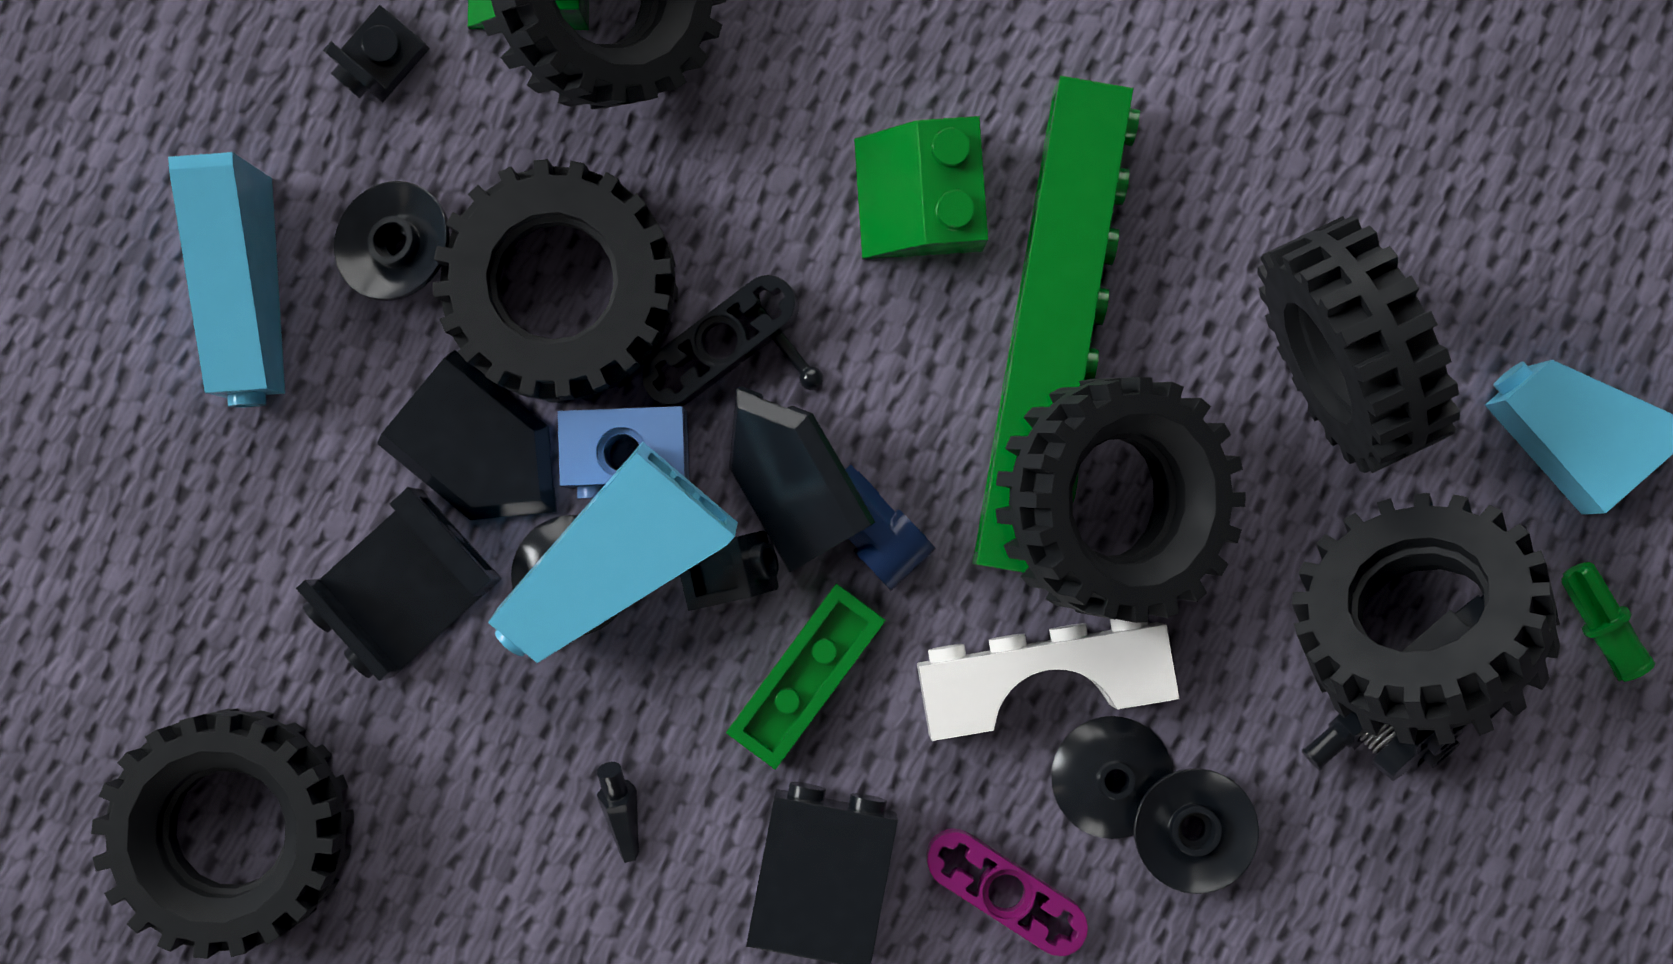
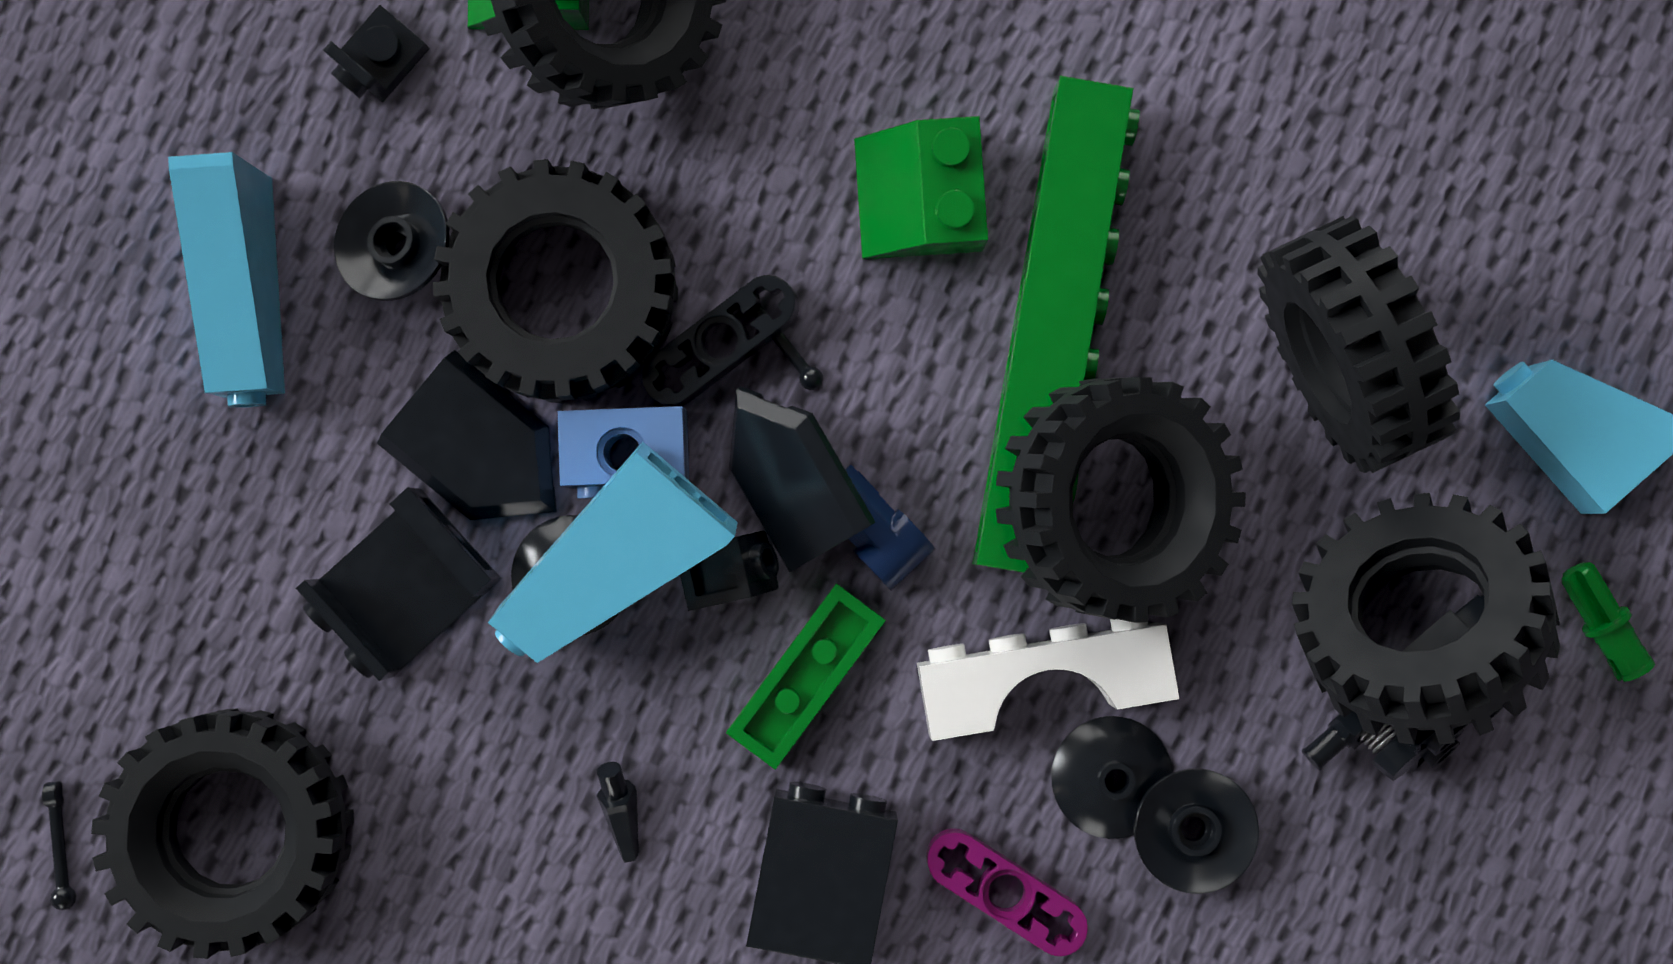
(63, 896): none -> black hinge

